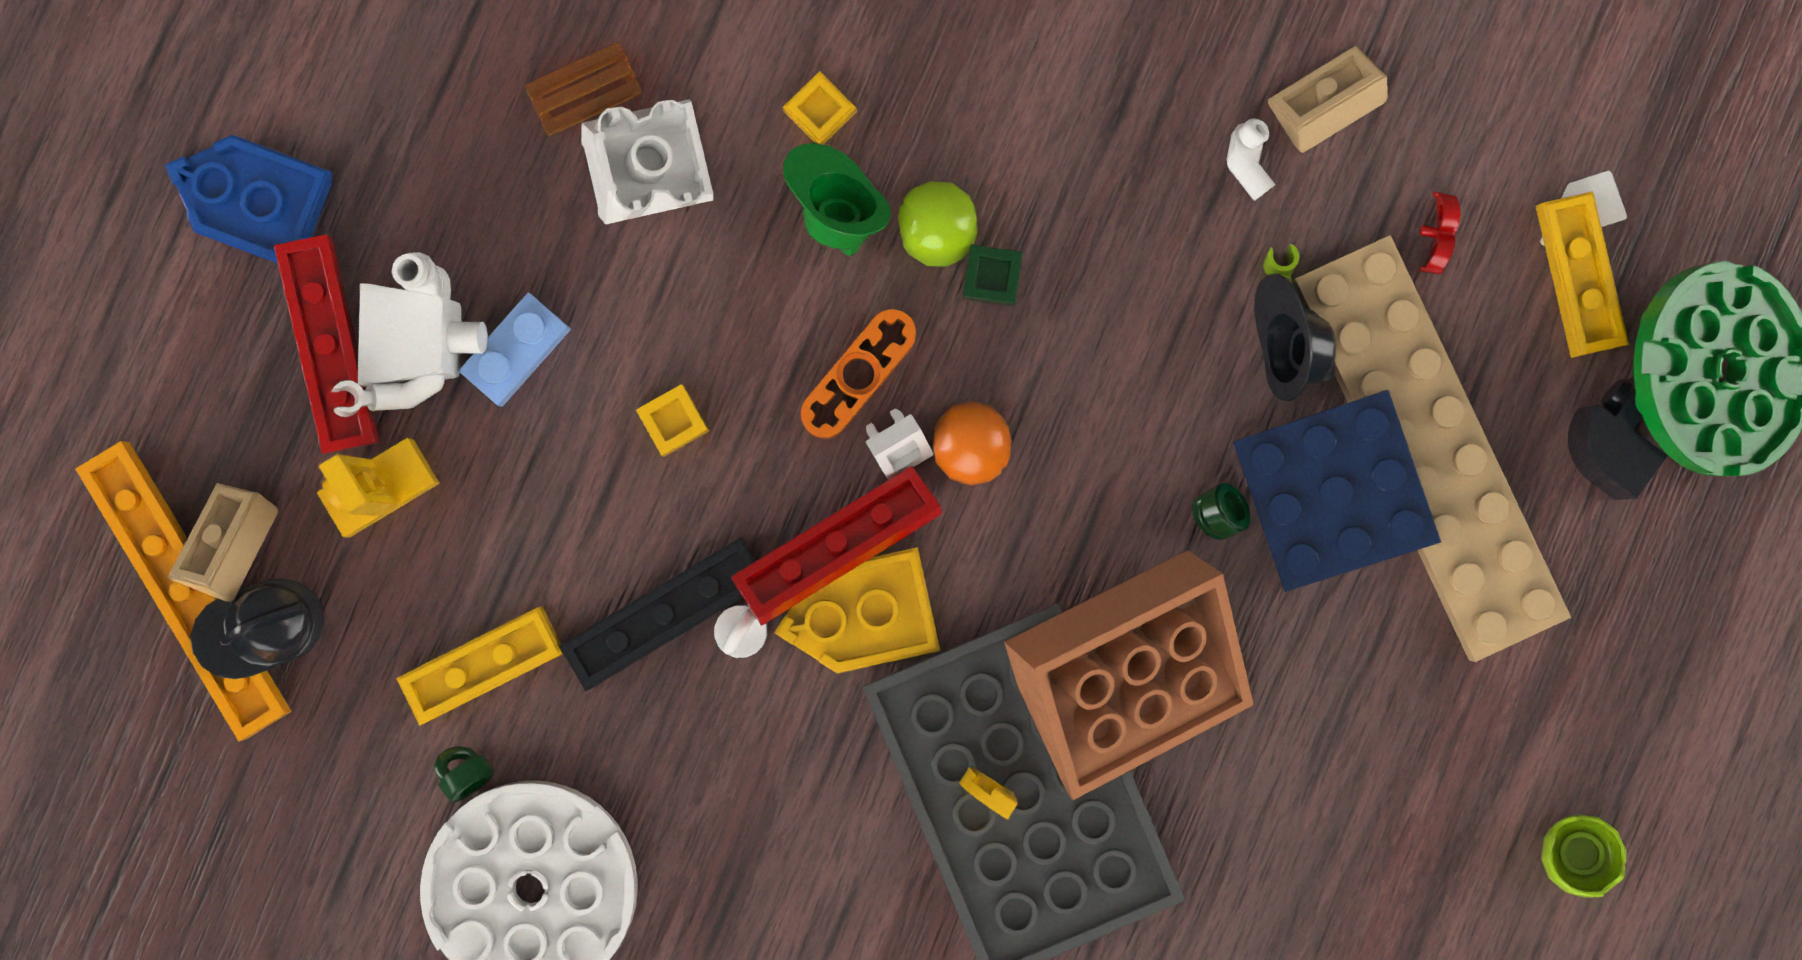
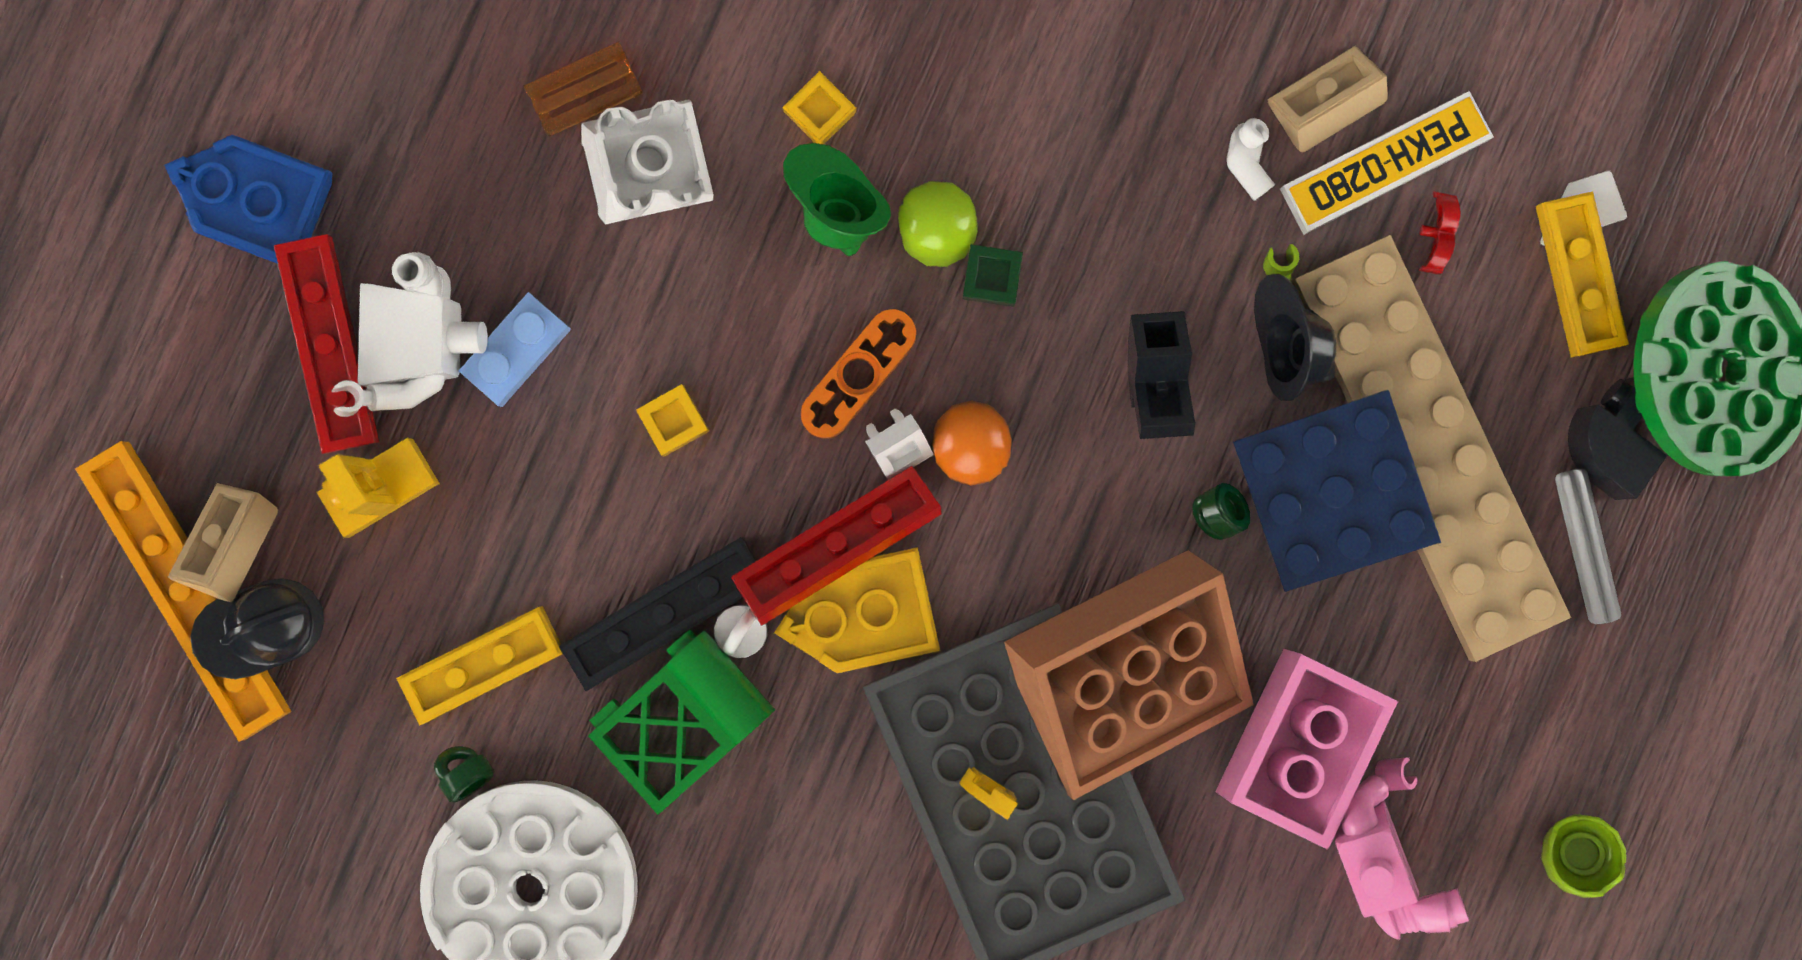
(710, 689): none -> green piece
(1159, 374): none -> black brick
(1306, 747): none -> bright pink slope
(1379, 865): none -> bright pink torso
(1386, 162): none -> tile
(1588, 546): none -> light grey axle

